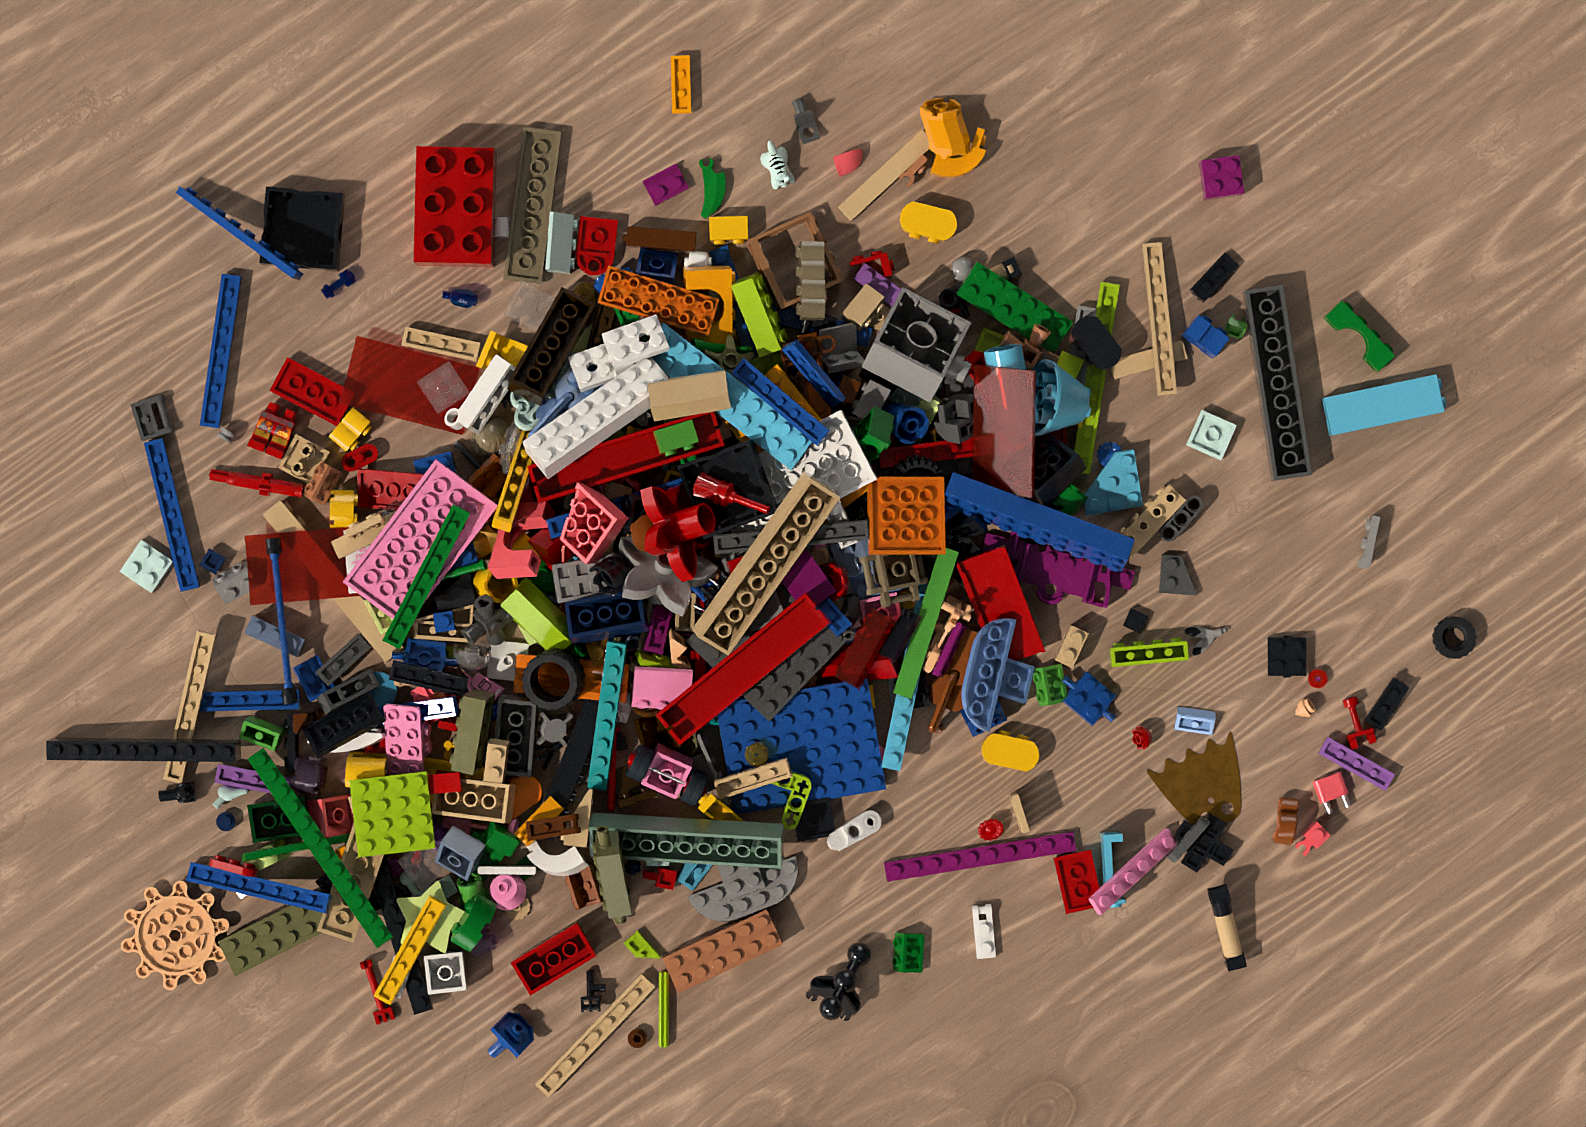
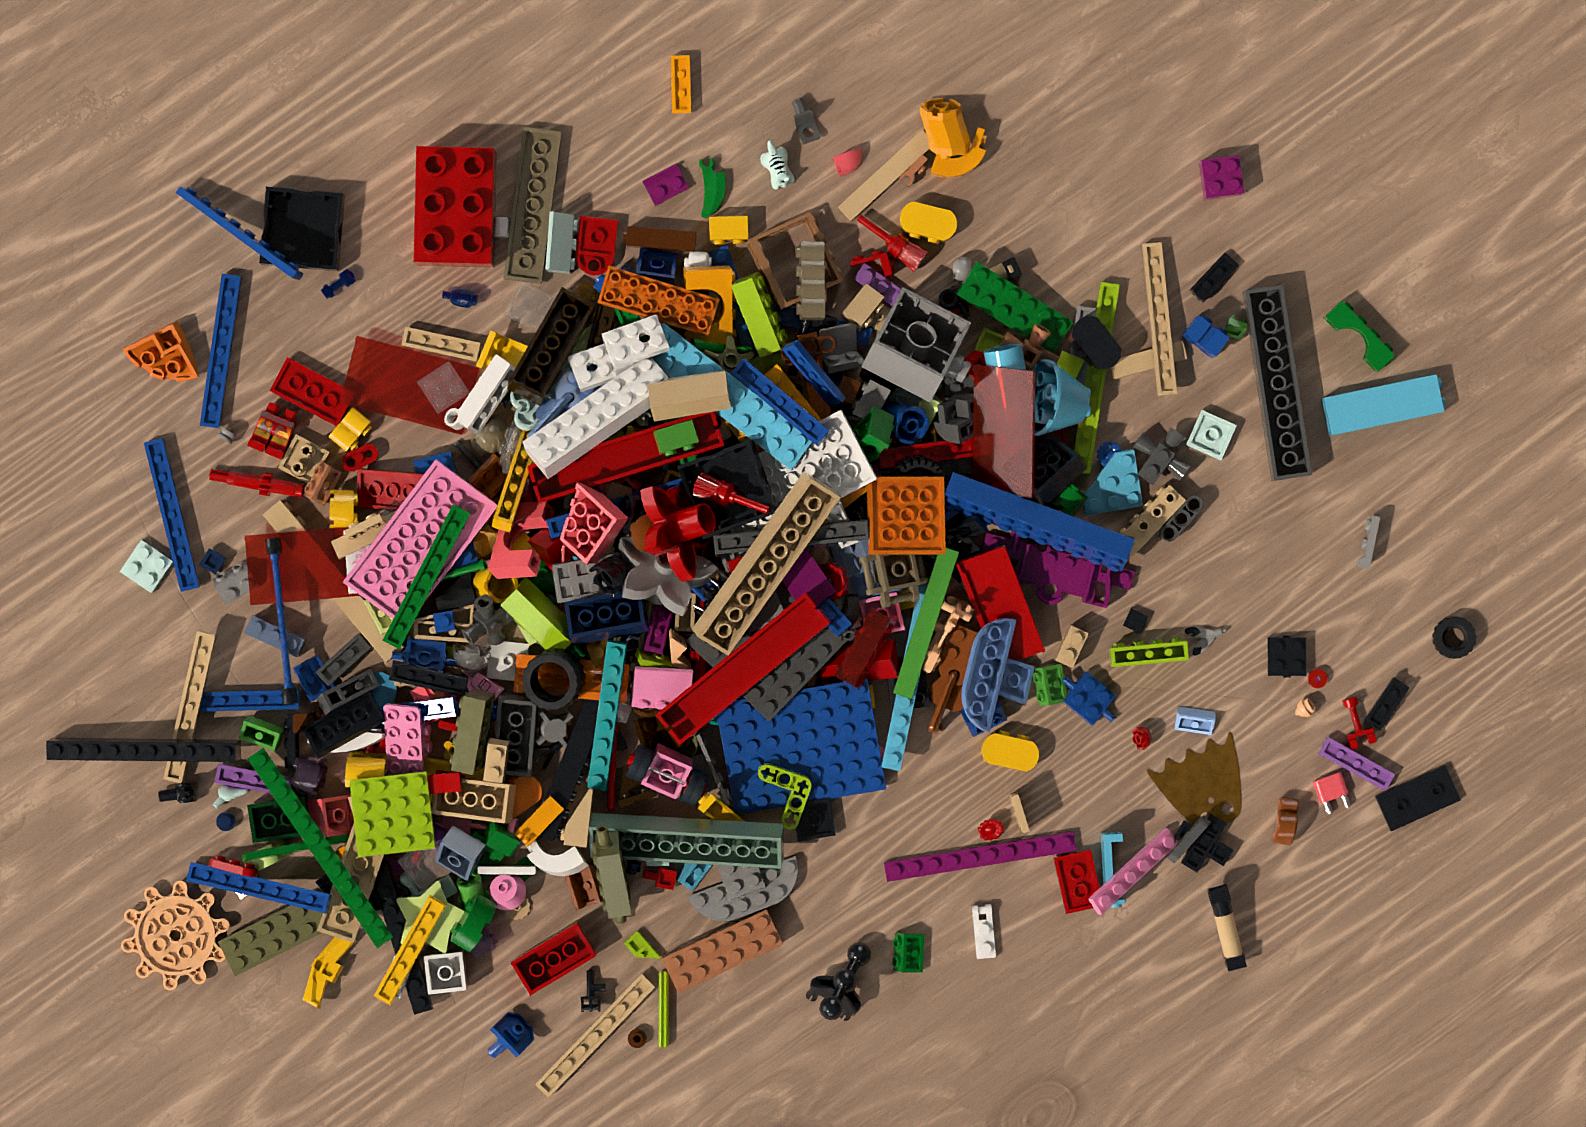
(146, 419): dark grey plate -> none
(164, 354): none -> orange brick
(325, 969): none -> yellow plate
(382, 1010): red hinge -> none
(552, 827): reddish brown plate -> none
(753, 778): tan tile -> none
(762, 752): clear yellow plate -> none
(841, 838): white piece -> none
(898, 245): none -> red piece
(900, 635): black hinge -> none
(949, 650): magenta tile -> none
(1161, 456): none -> dark grey brick
(1174, 576): dark grey wing -> none
(1314, 836): coral brick -> none
(1417, 798): none -> black plate

